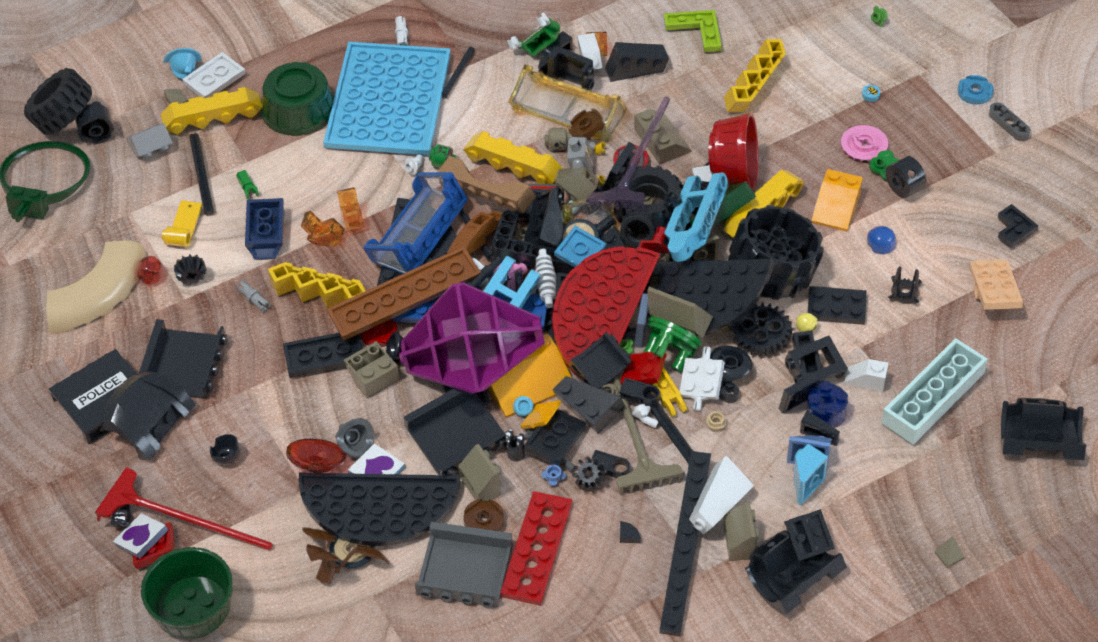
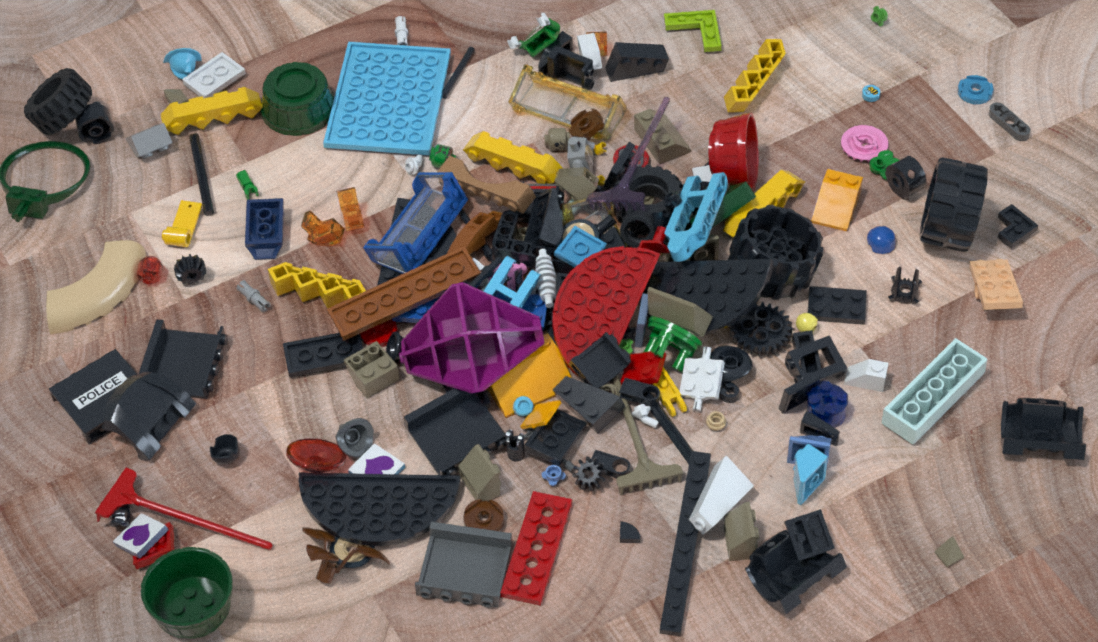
(953, 204): none -> black wheel

